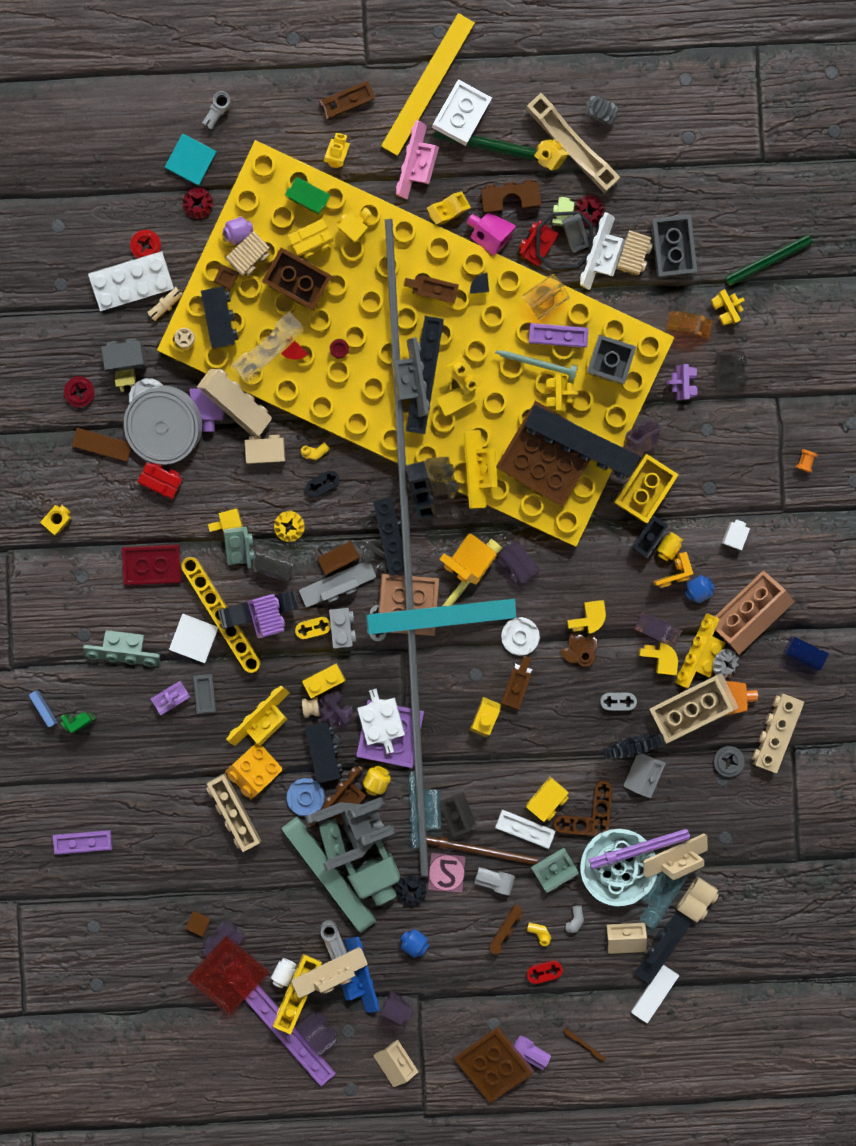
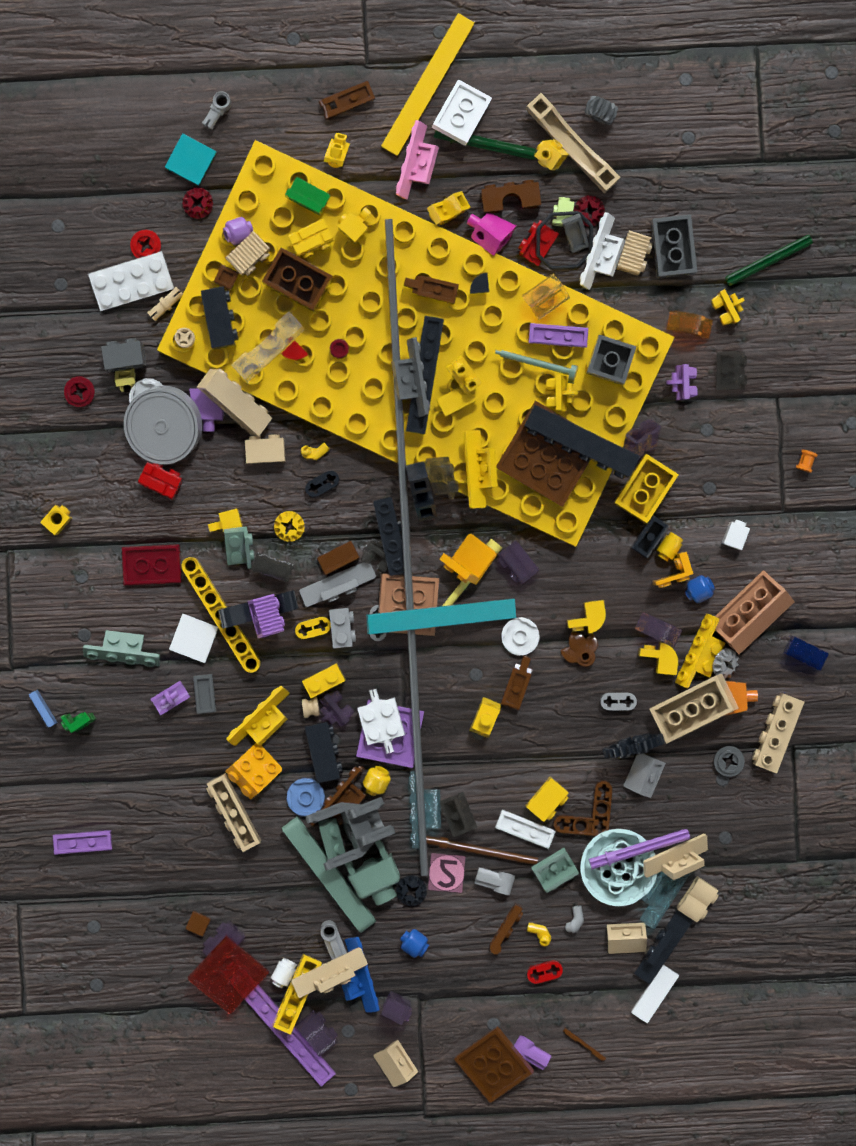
(102, 444): reddish brown tile -> none

